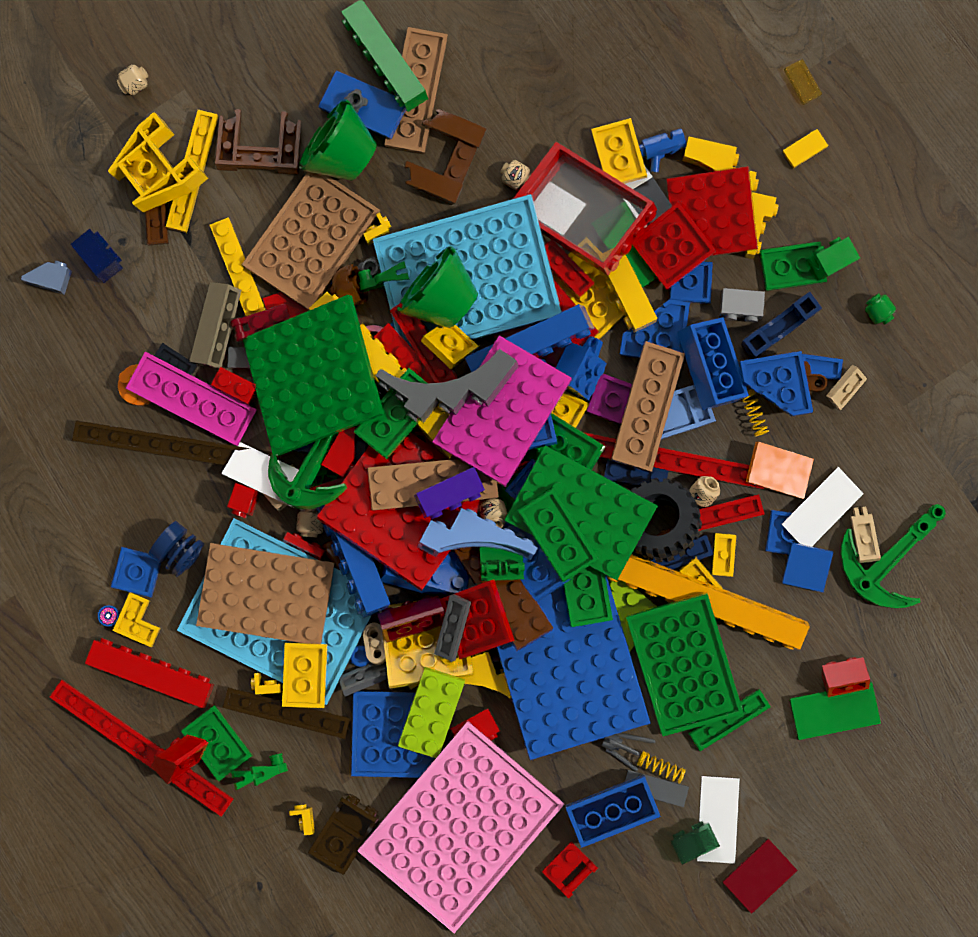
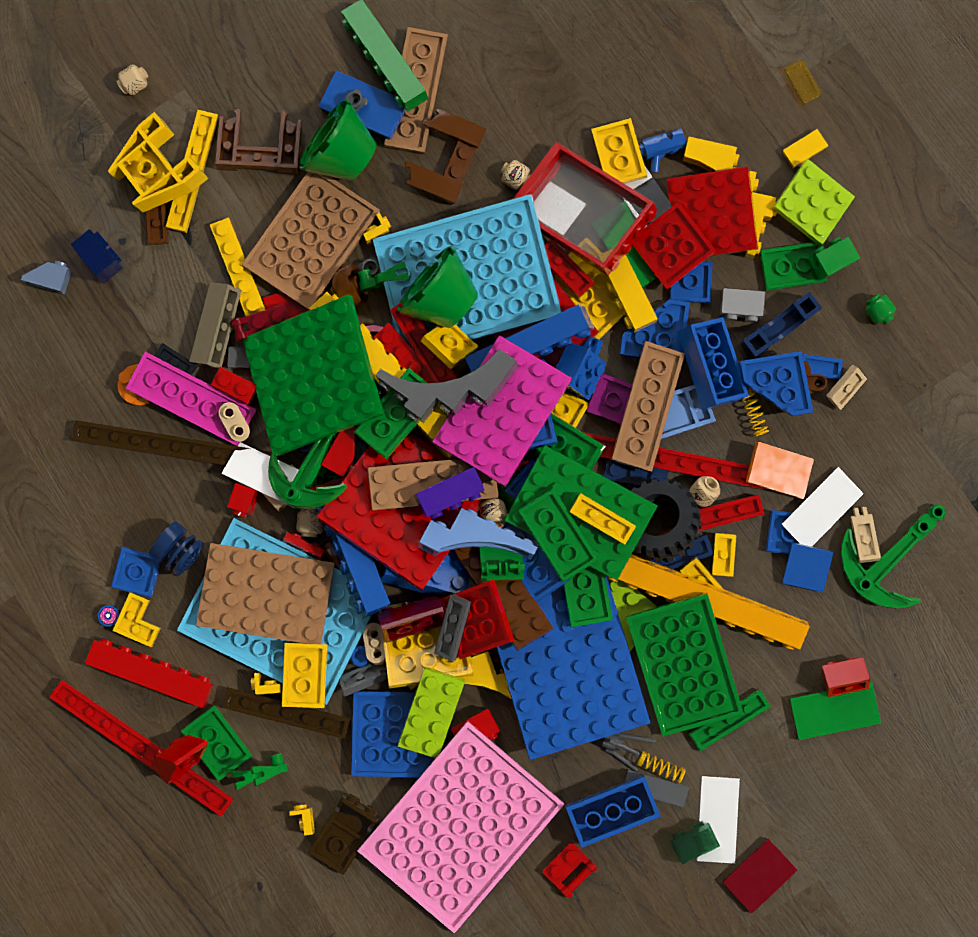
(233, 422): none -> tan plate
(602, 518): none -> yellow plate
(813, 202): none -> lime plate

